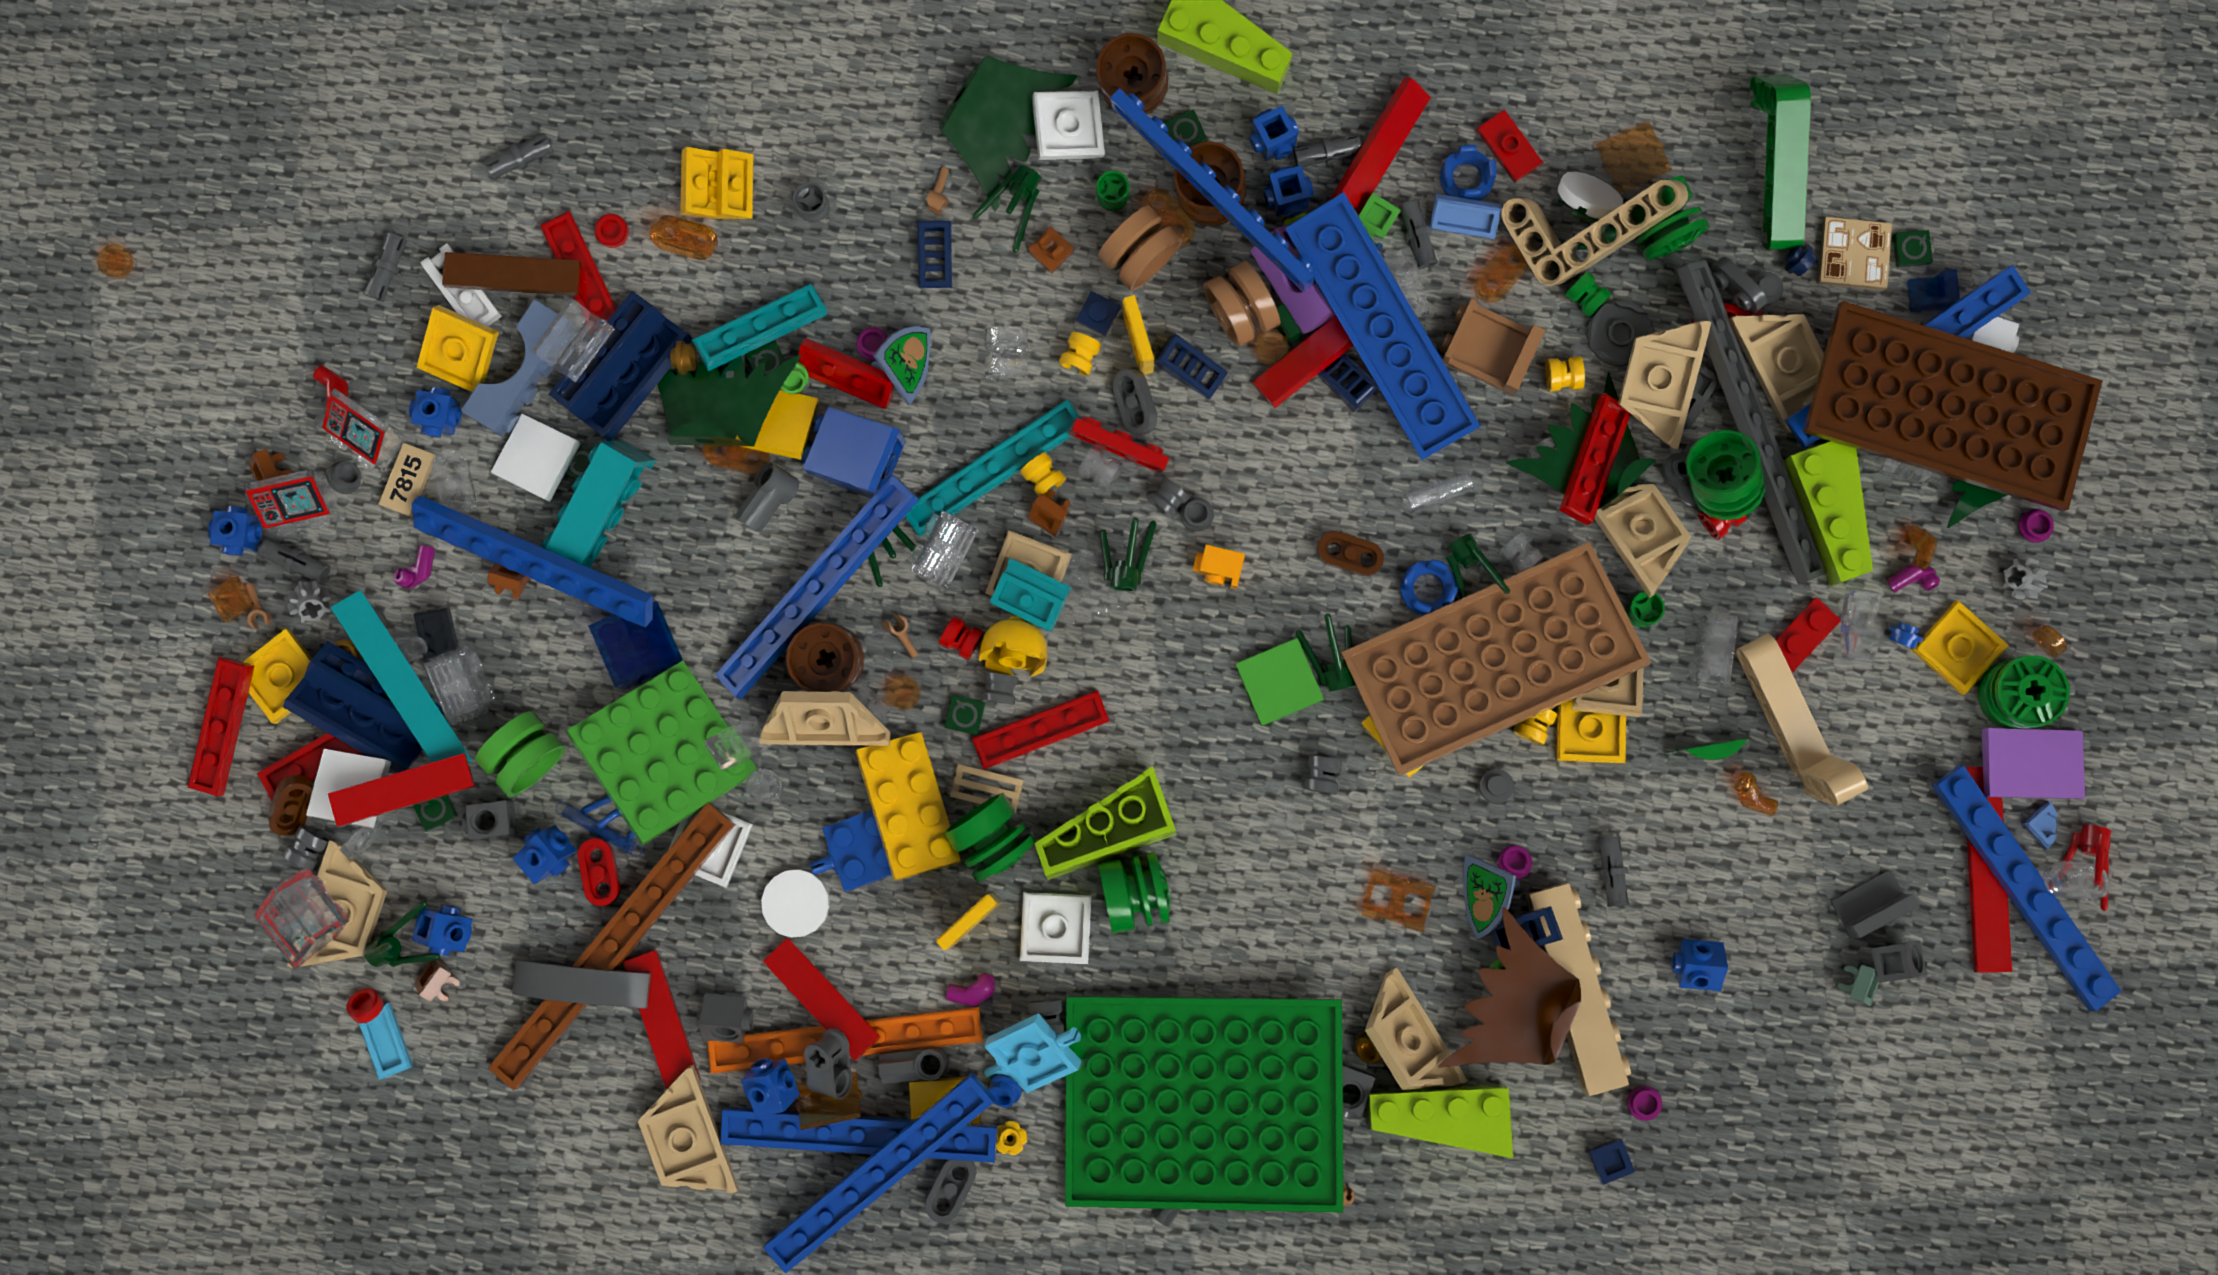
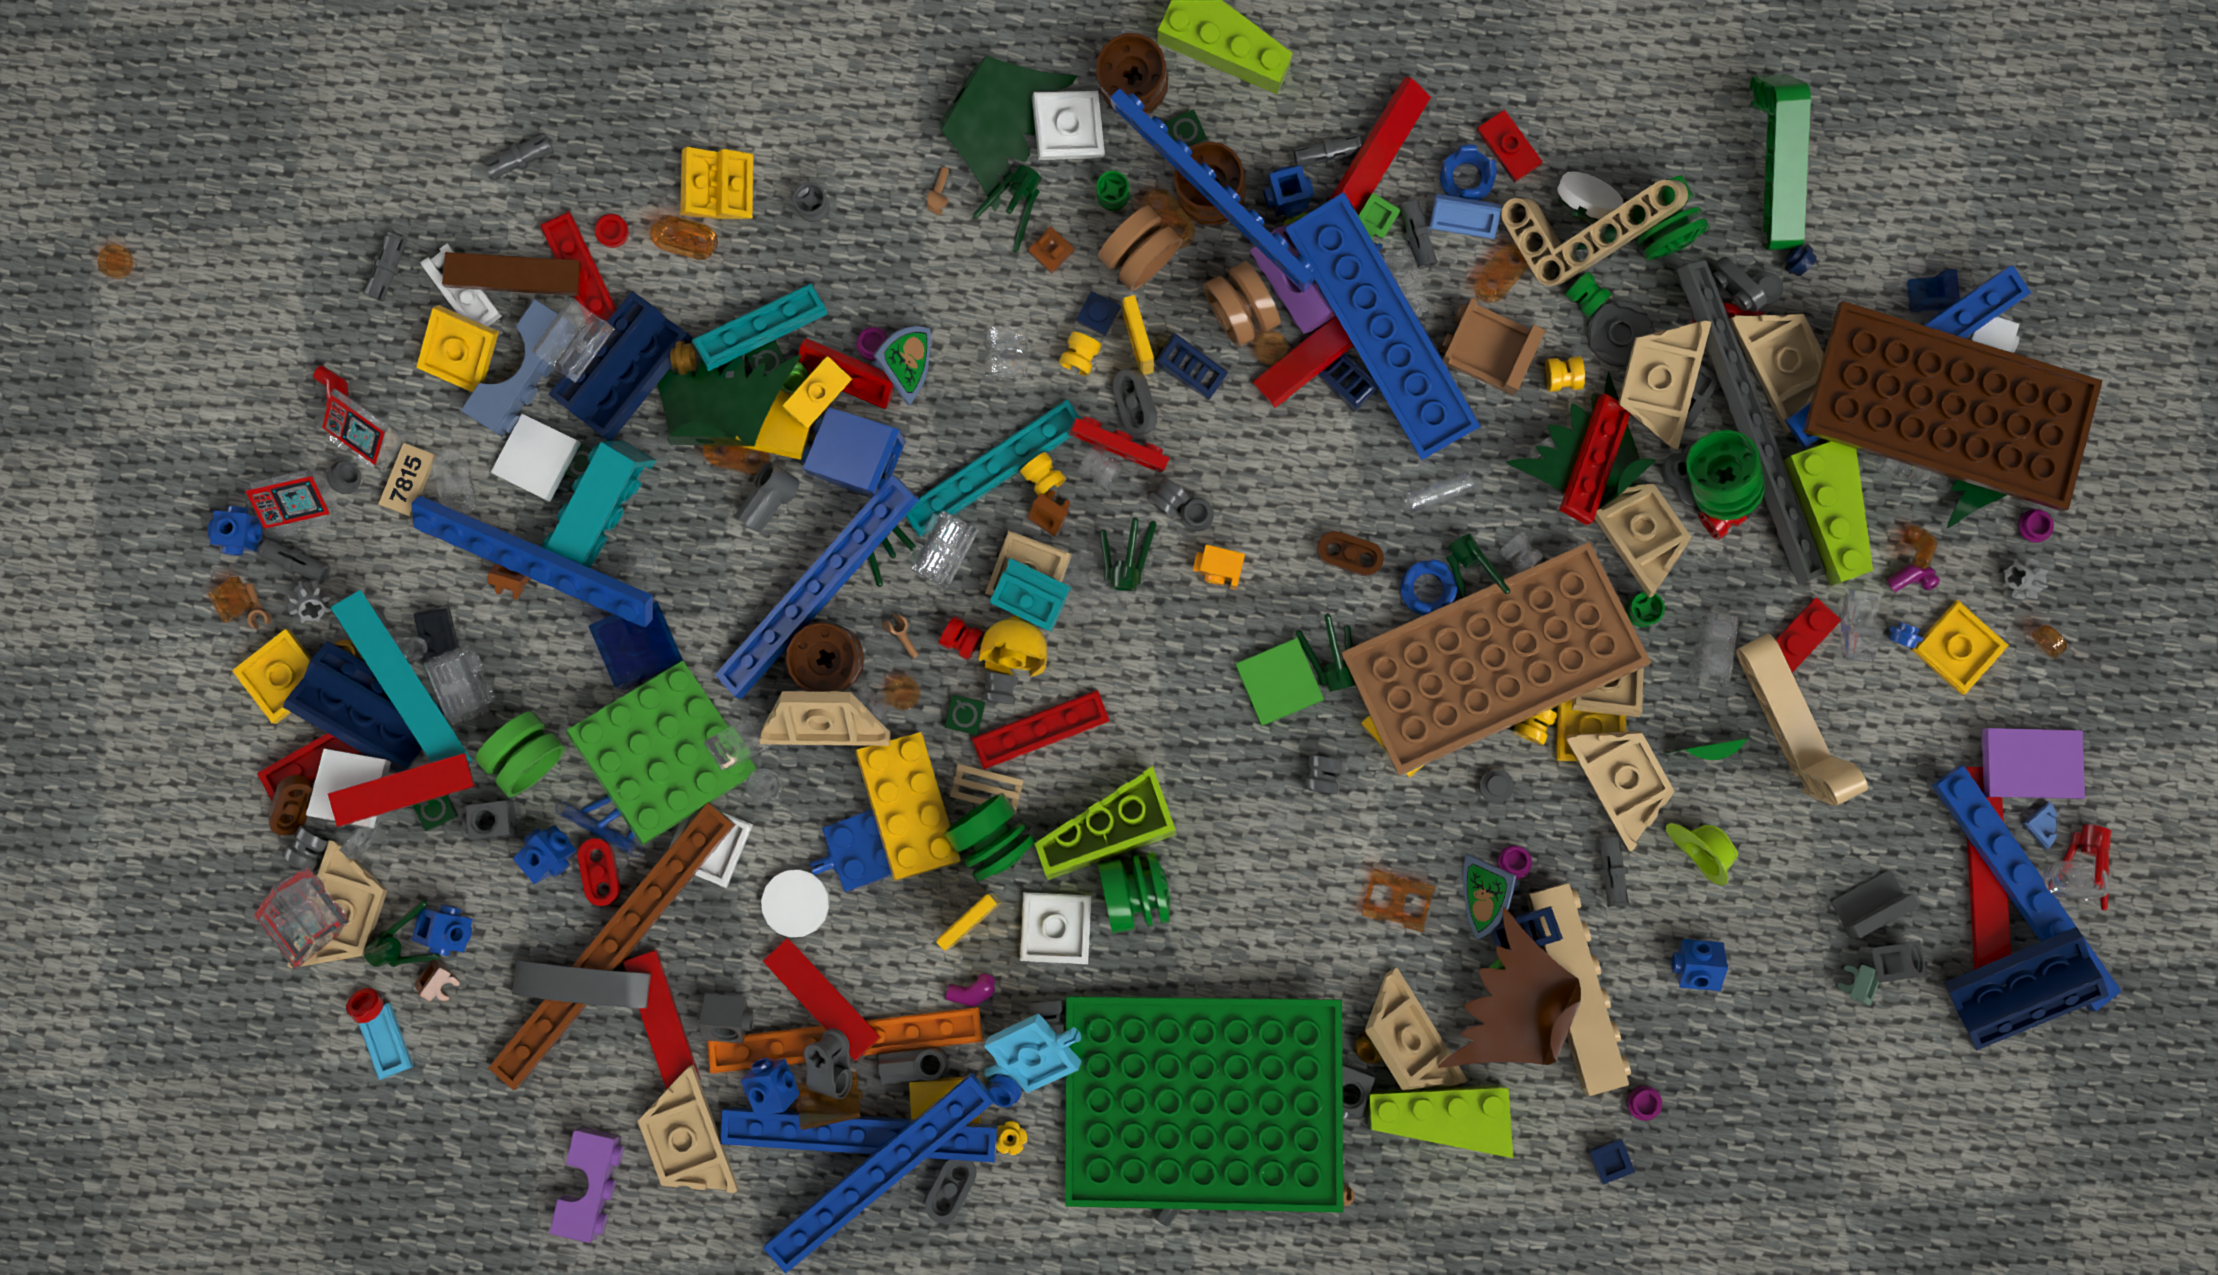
(220, 726): red tile -> none
(263, 465): dark orange tile -> none
(418, 572): magenta arm -> none
(442, 420): blue brick -> none
(596, 1155): none -> medium lavender arch
(816, 392): none -> yellow plate
(924, 226): dark blue slope -> none
(1274, 123): blue brick -> none
(1287, 326): dark green tile -> none
(1624, 779): none -> tan wing
(1634, 157): clear orange piece -> none
(1708, 848): none -> lime piece
(1750, 795): clear orange arm -> none
(1854, 253): tan tile -> none
(1912, 248): dark green tile -> none
(2005, 698): green wheel -> none
(2026, 988): none -> dark blue slope

